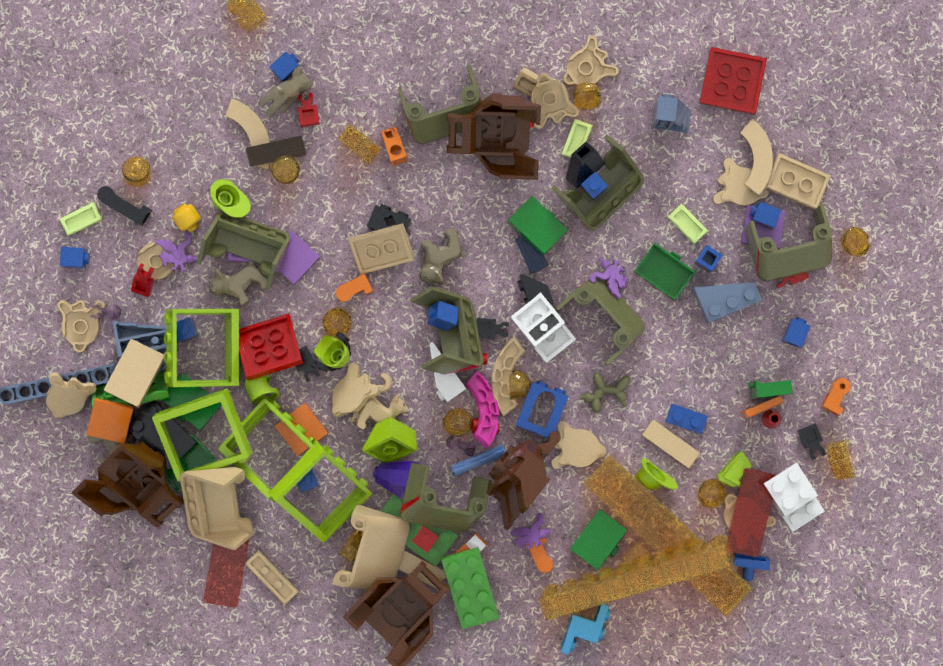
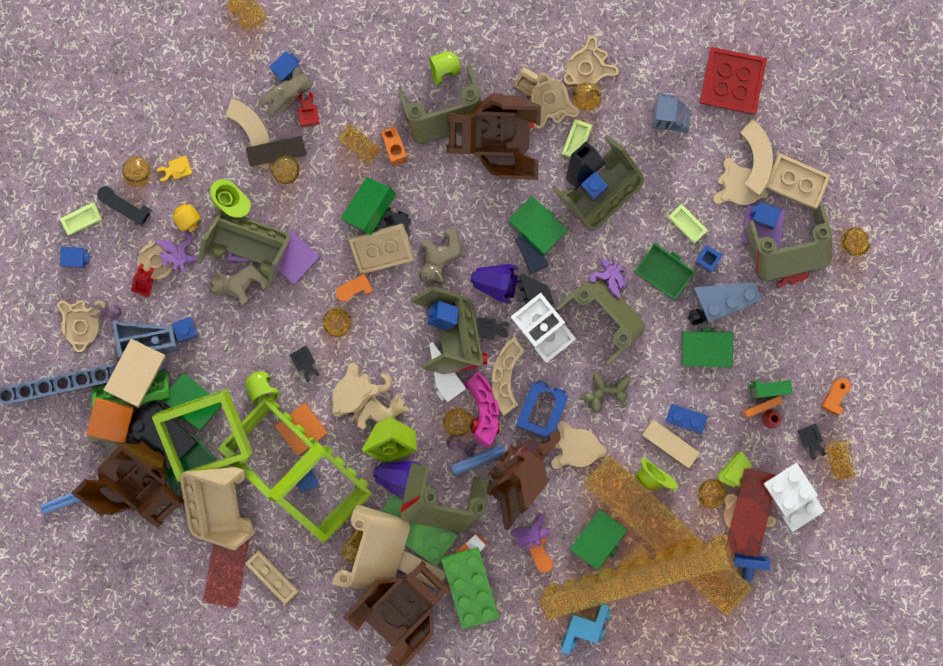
(58, 503): none -> medium blue axle
(67, 397): tan tile -> none
(178, 169): none -> yellow plate
(231, 348): lime window -> none
(269, 347): red plate -> none
(333, 352): lime cap -> none
(368, 206): none -> green container
(425, 538): red brick -> none
(442, 64): none -> lime helmet
(496, 281): none -> dark purple cone
(518, 384): clear yellow hair -> none
(696, 317): none -> black plate
(707, 348): none -> green container
(796, 332): blue brick -> none

